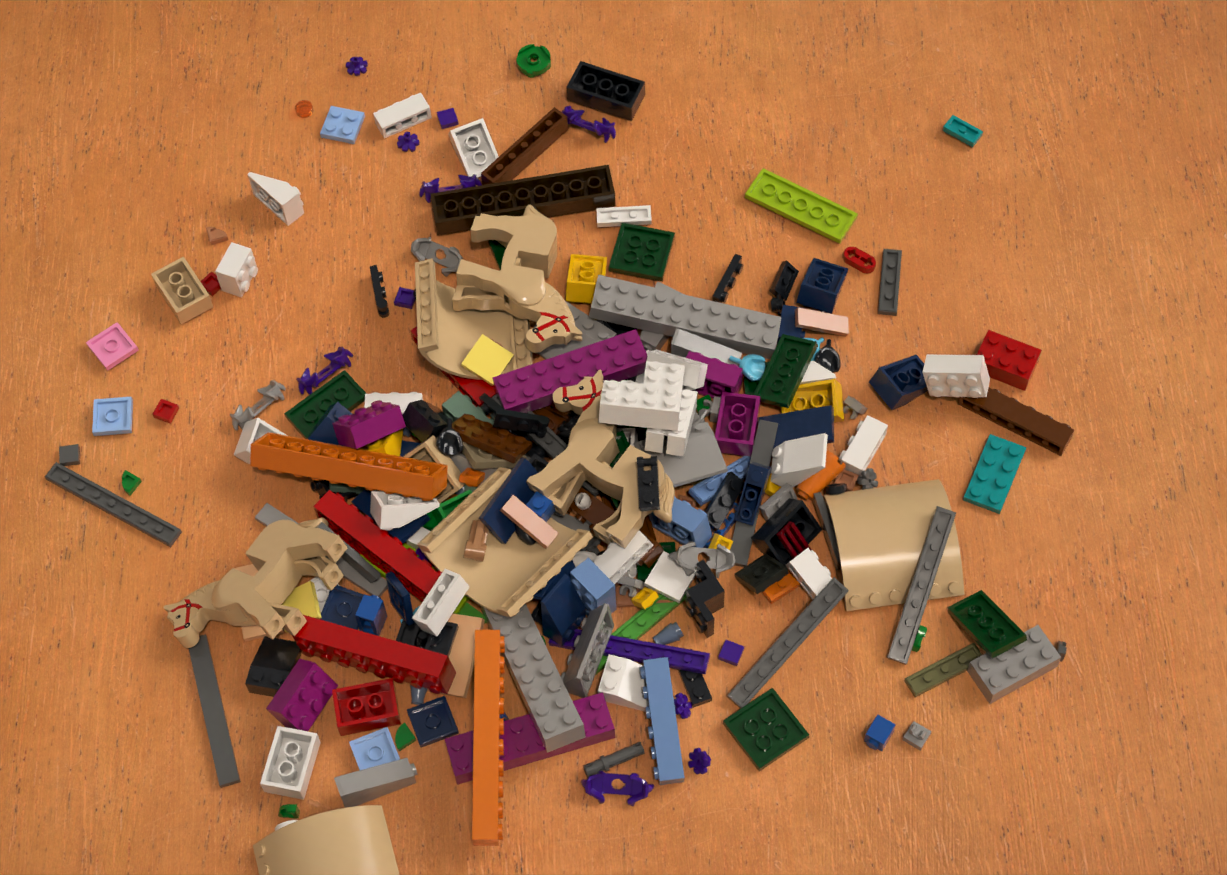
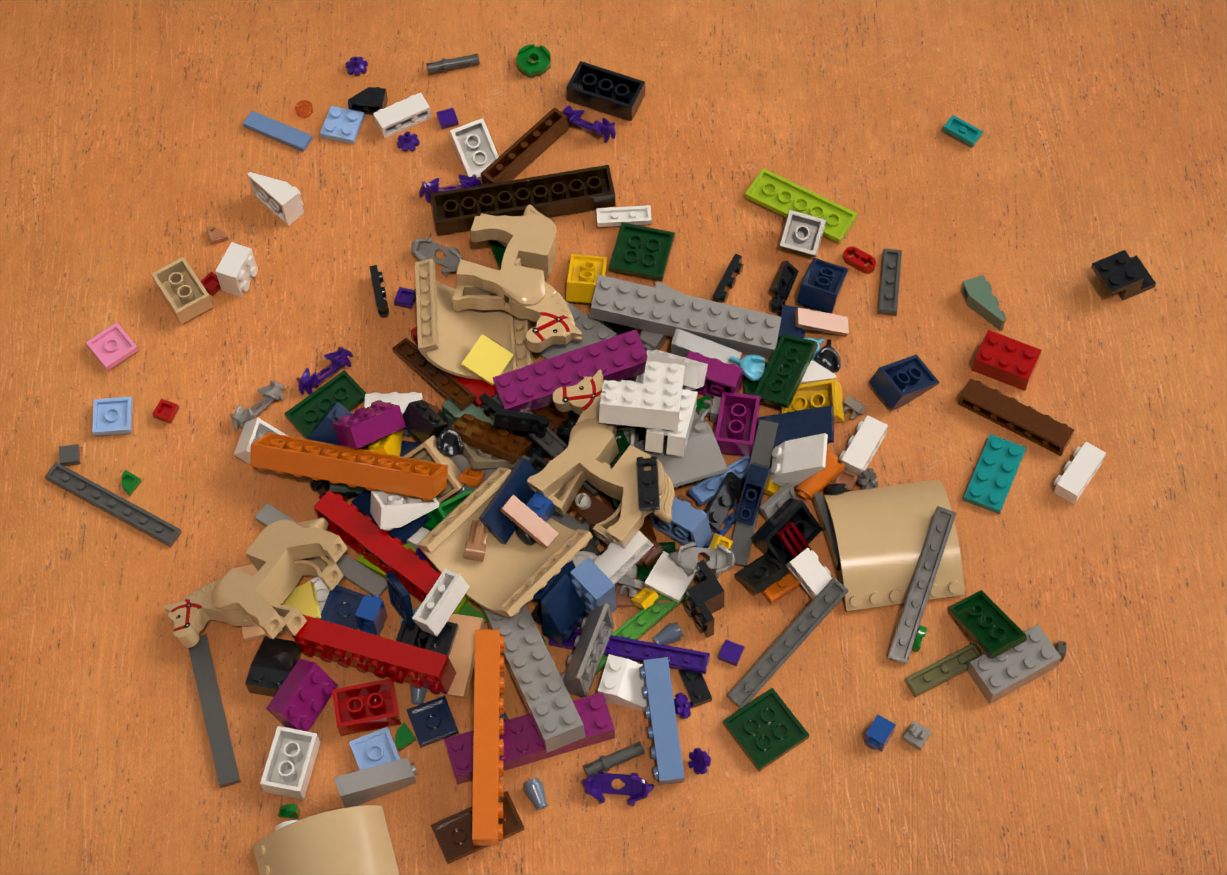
(277, 131): none -> medium blue tile
(356, 560): dark grey tile -> none
(369, 100): none -> black slope
(436, 377): none -> reddish brown tile
(449, 64): none -> dark grey pin
(455, 832): none -> reddish brown plate
(535, 792): none -> sand blue cone
(803, 232): none -> white brick
(956, 375): white brick -> none
(981, 300): none -> sand green slope
(1079, 472): none -> white brick
(1123, 275): none -> black bracket

